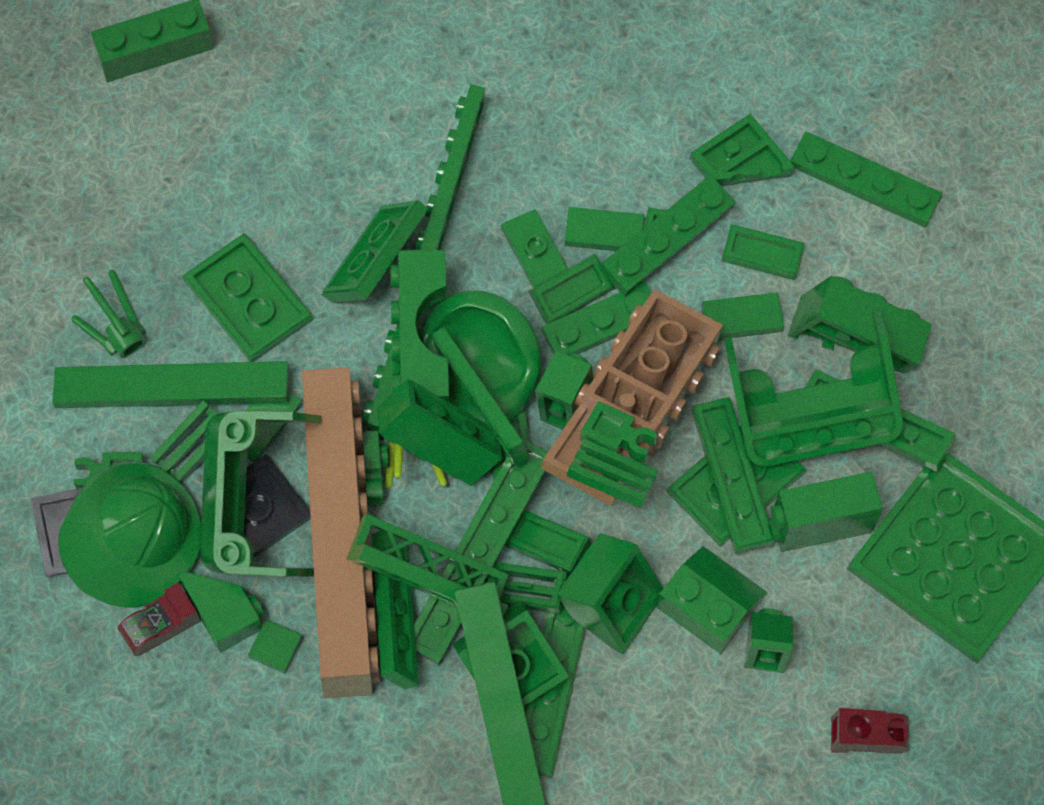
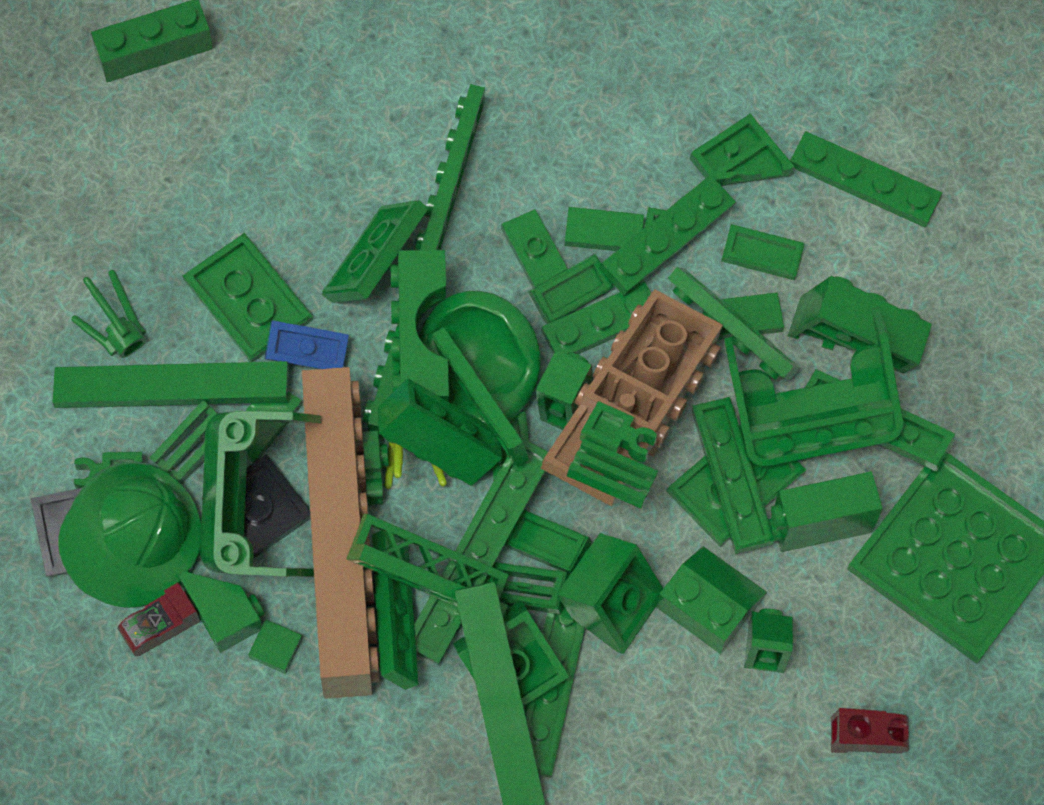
(306, 346): none -> blue plate
(745, 336): none -> green plate

